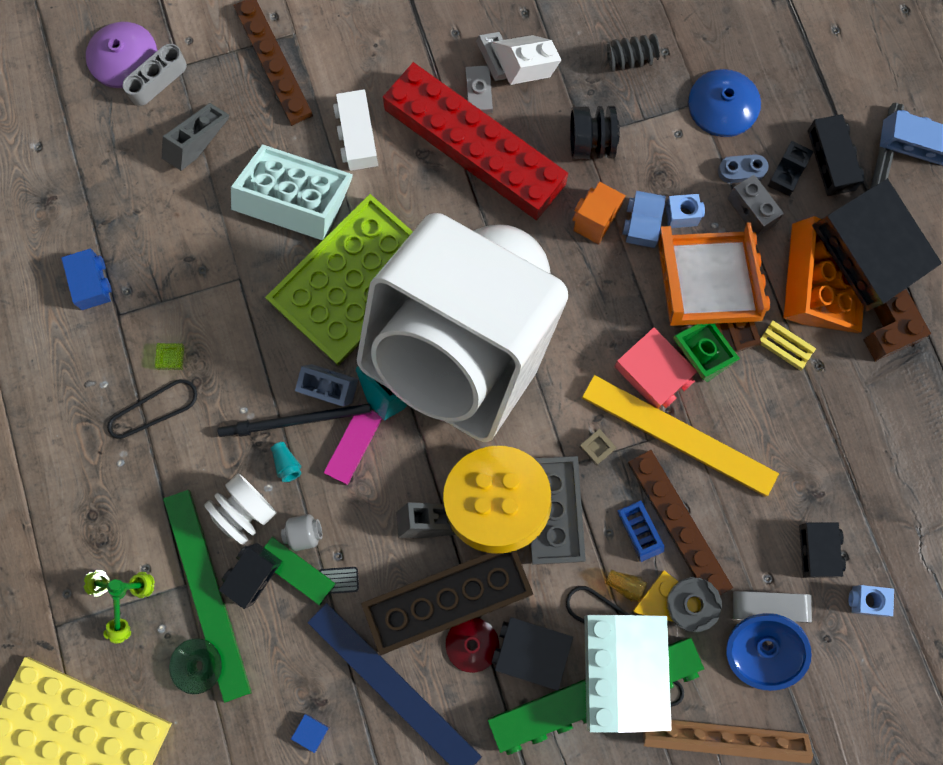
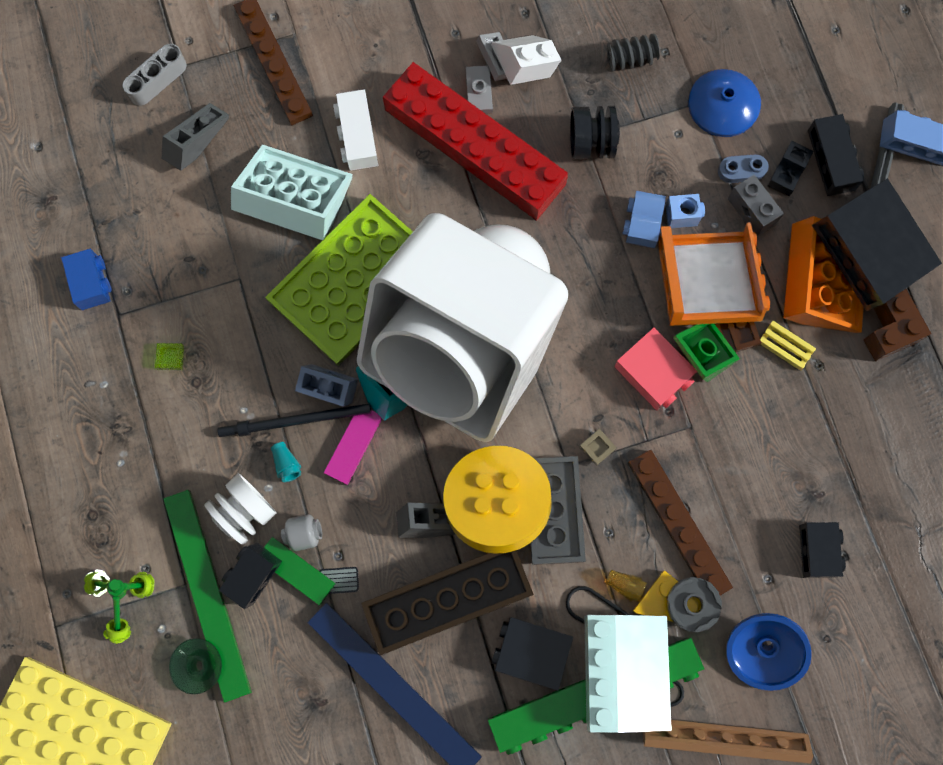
(113, 64): medium lavender dish -> none
(157, 420): black piece -> none
(310, 733): blue tile -> none
(467, 659): dark red dish -> none
(597, 212): orange brick -> none
(649, 552): blue slope -> none
(680, 436): yellow tile -> none
(793, 606): light grey beam -> none
(883, 600): light blue brick -> none

